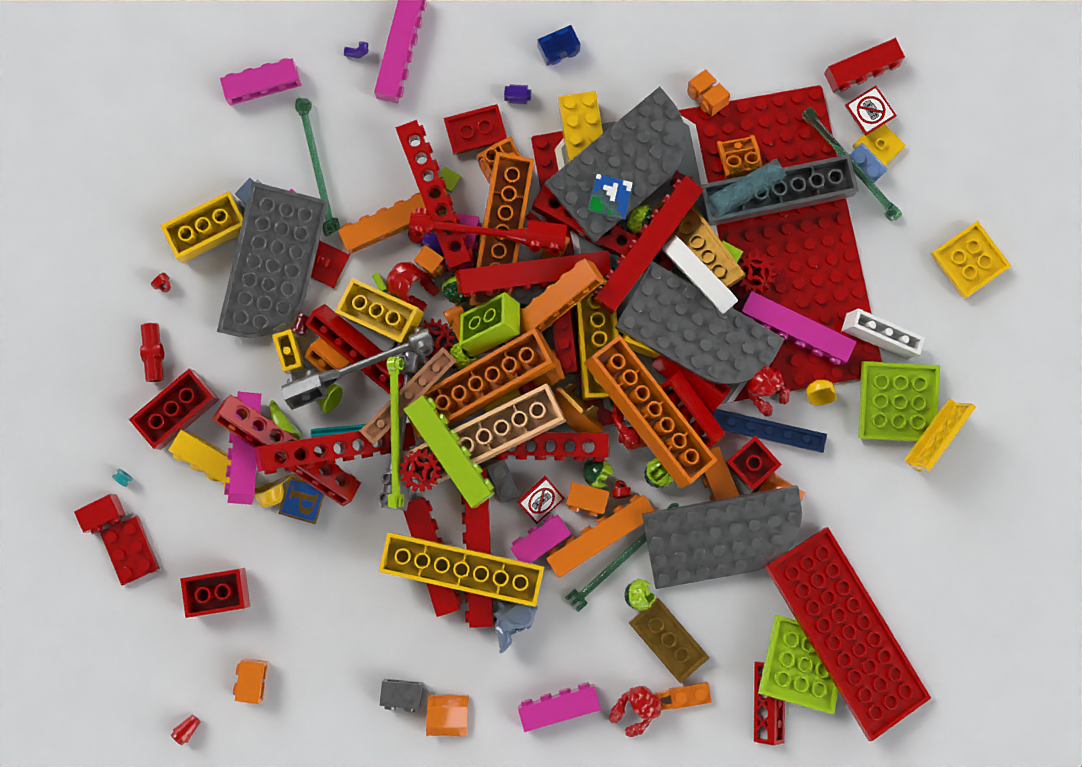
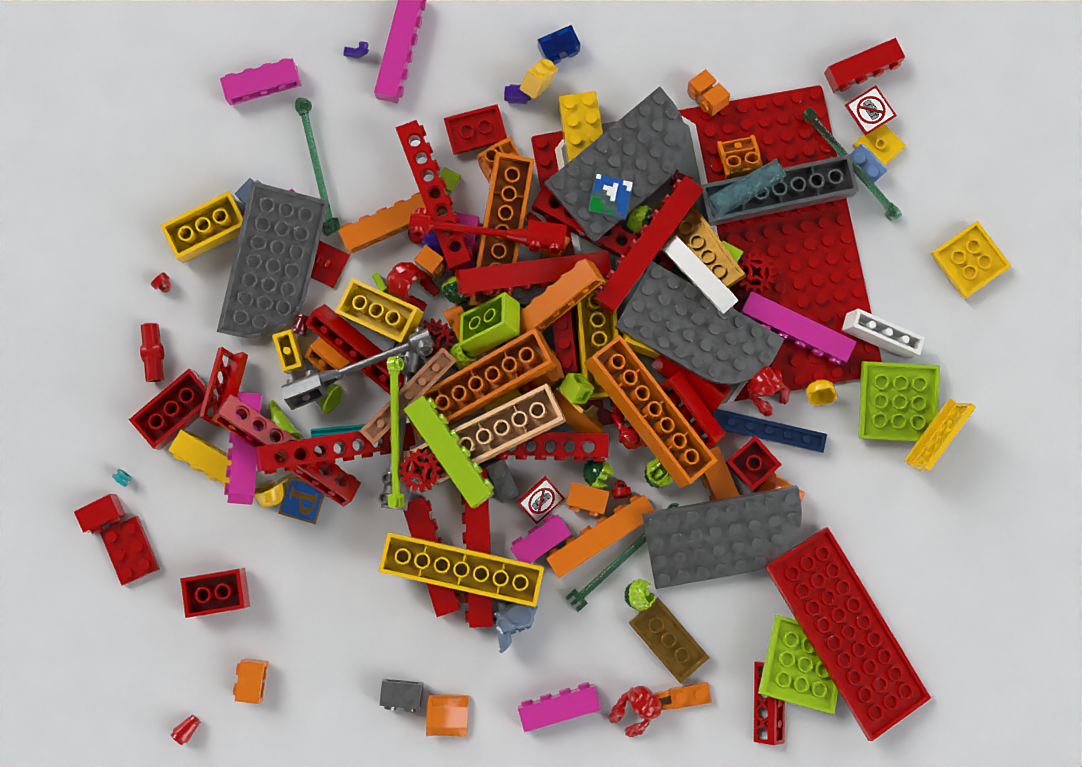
(231, 382): none -> red fence
(538, 78): none -> yellow brick
(576, 388): none -> lime brick

